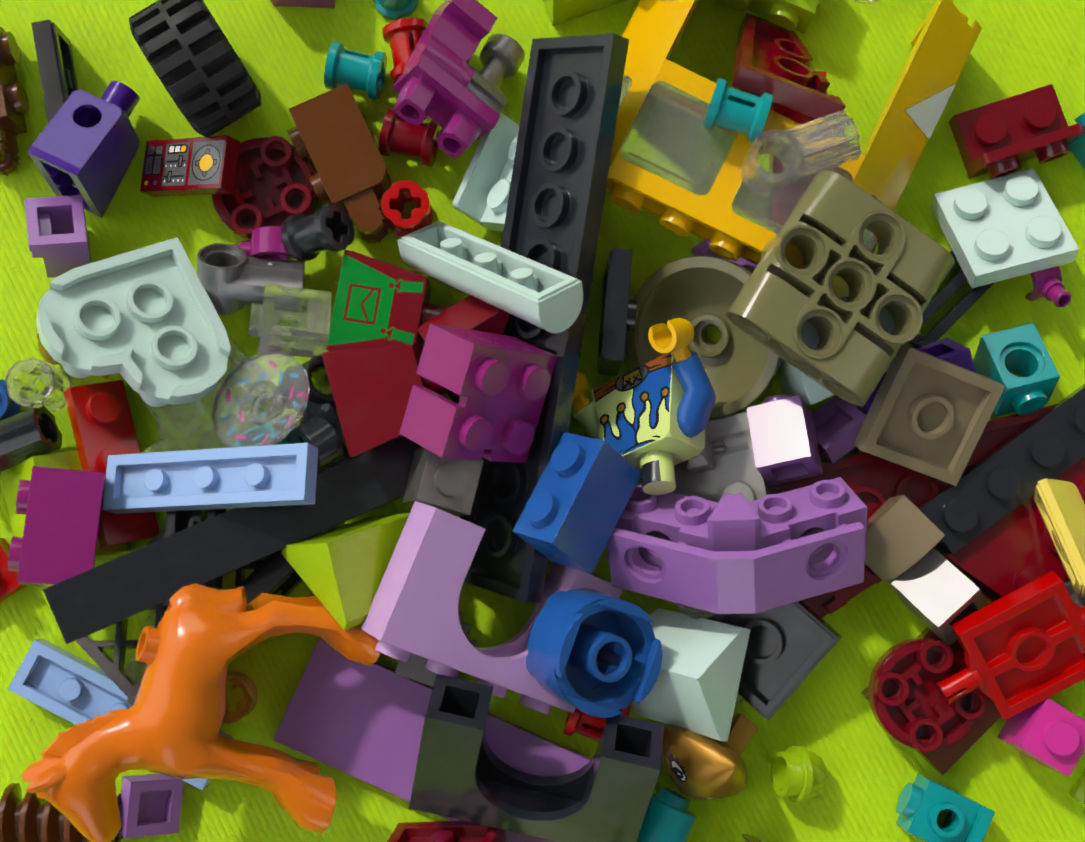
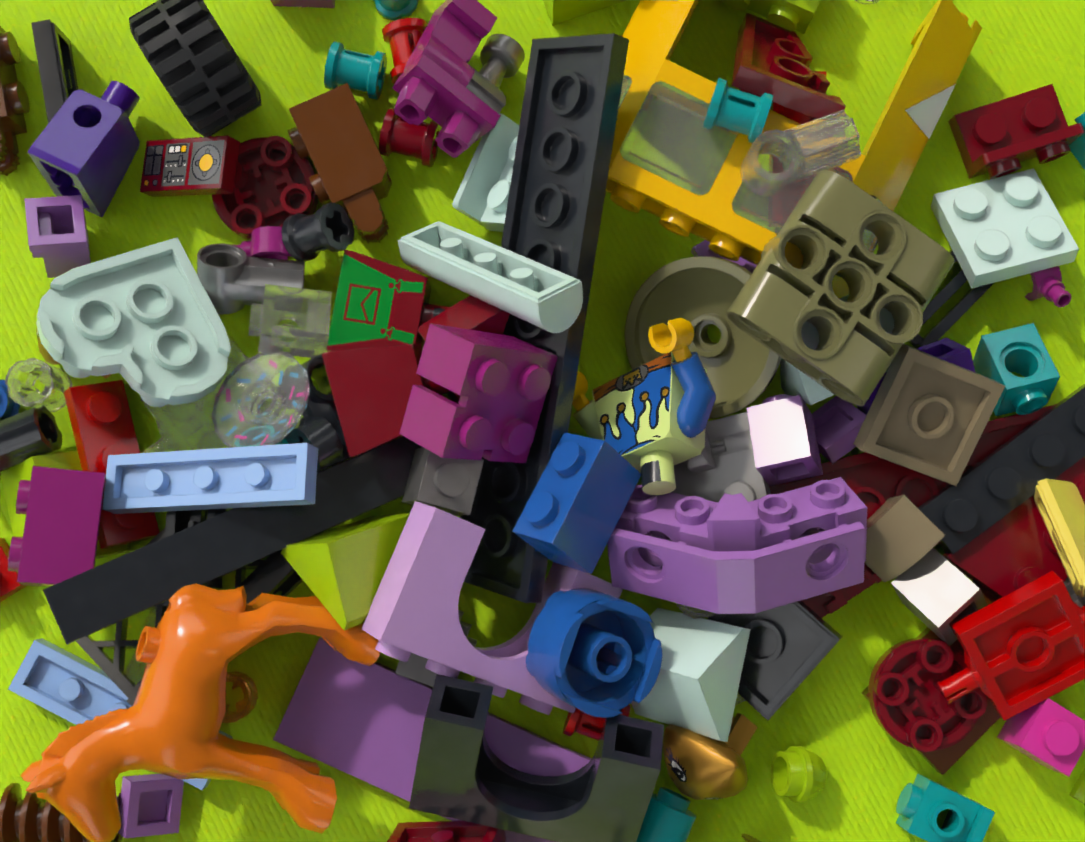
(393, 204): red bush -> none
(617, 312): black plate -> none

